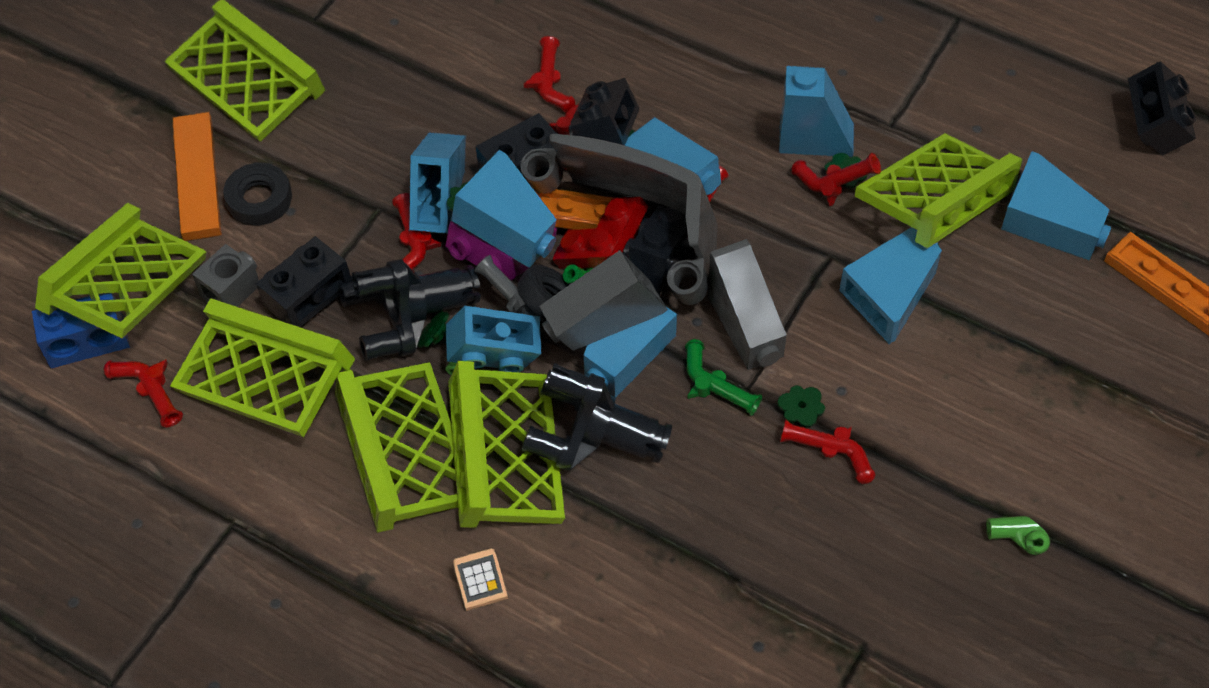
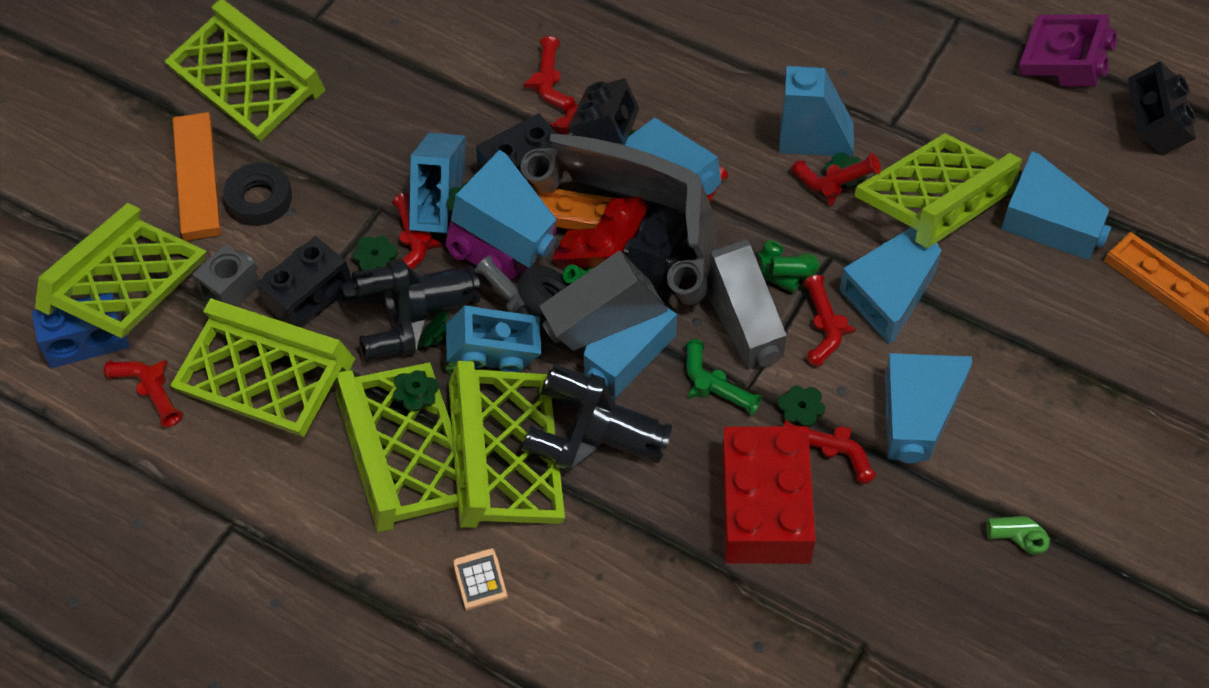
(374, 252): none -> dark green plant
(415, 390): none -> dark green plant
(767, 495): none -> red brick
(769, 249): none -> green arm
(801, 265): none -> green arm
(833, 325): none -> red piece
(920, 401): none -> dark azure slope
(1070, 48): none -> magenta plate

